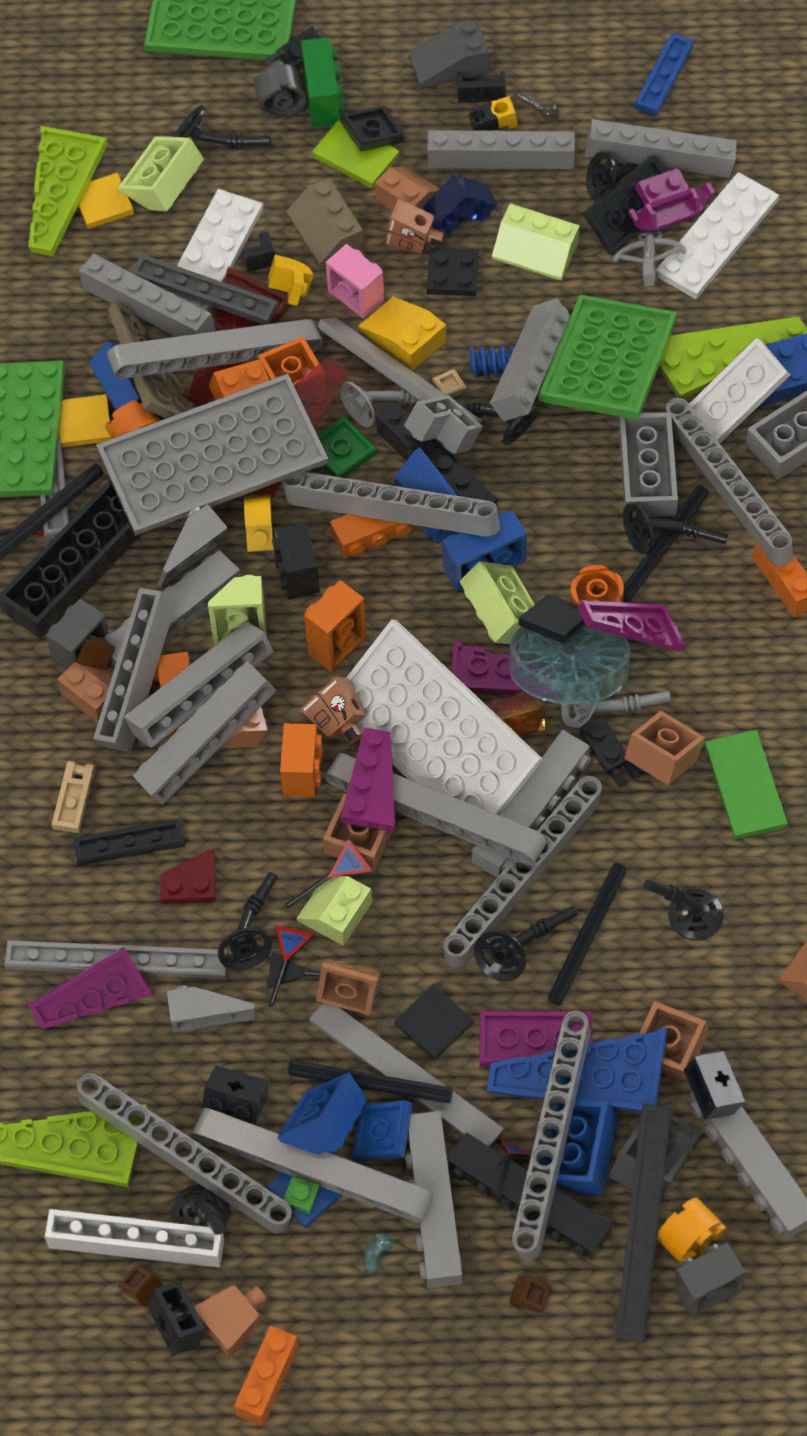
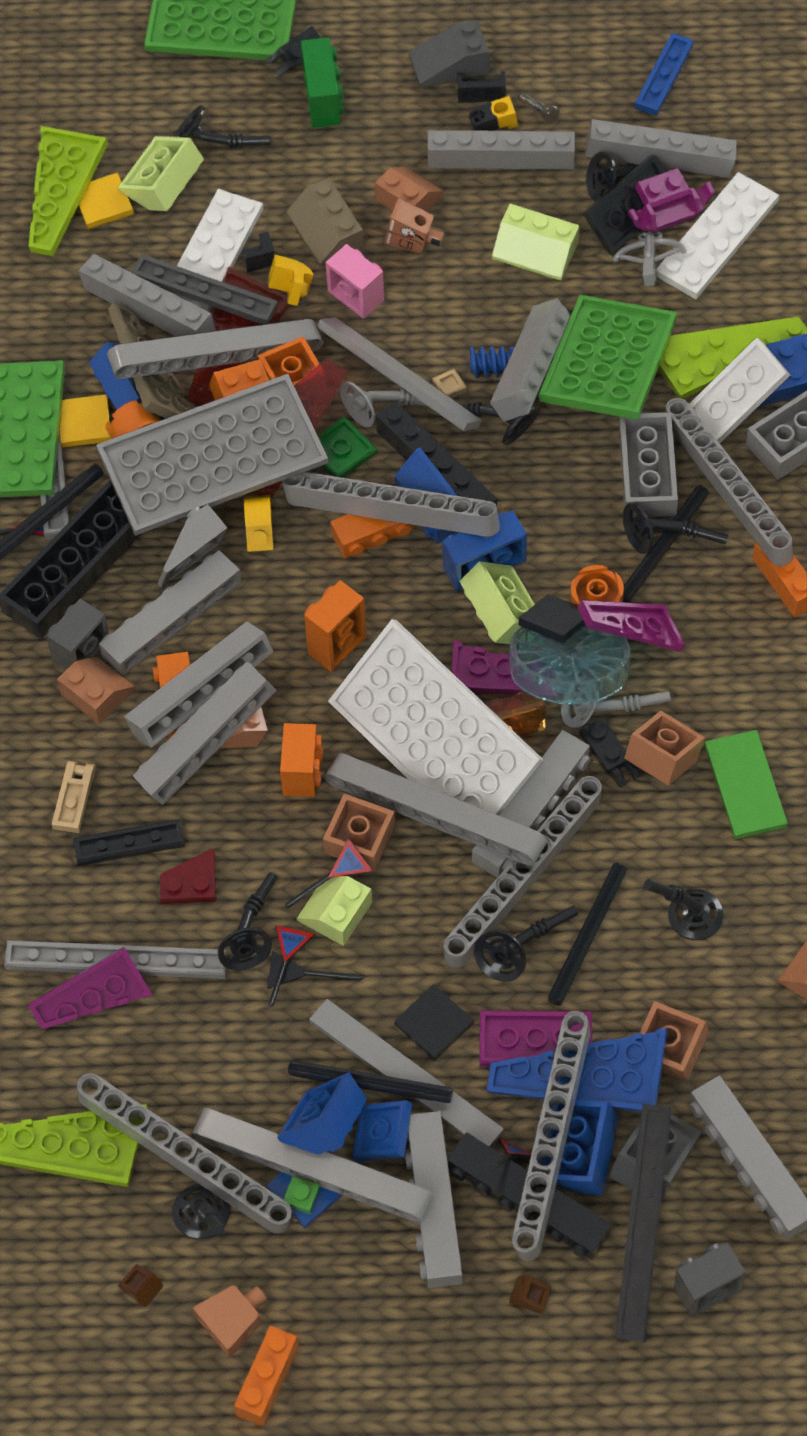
(96, 653): reddish brown slope -> none
(134, 667): light grey brick -> none
(134, 1238): white brick -> none
(176, 1318): black brick -> none
(200, 1008): light grey slope -> none
(235, 604): yellowish green slope -> none
(235, 1094): black brick -> none
(280, 90): dark grey brick -> none
(296, 561): black brick -> none
(336, 710): nougat torso -> none
(343, 155): lime tile -> none
(347, 986): nougat slope -> none
(370, 790): magenta wing -> none
(372, 128): black tile -> none
(373, 1249): clear light blue arm -> none
(405, 331): yellow slope -> none
(443, 420): light grey brick -> none
(452, 272): black plate -> none
(457, 200): clear blue brick -> none
(690, 1231): light orange brick -> none
(714, 1085): brick -> none

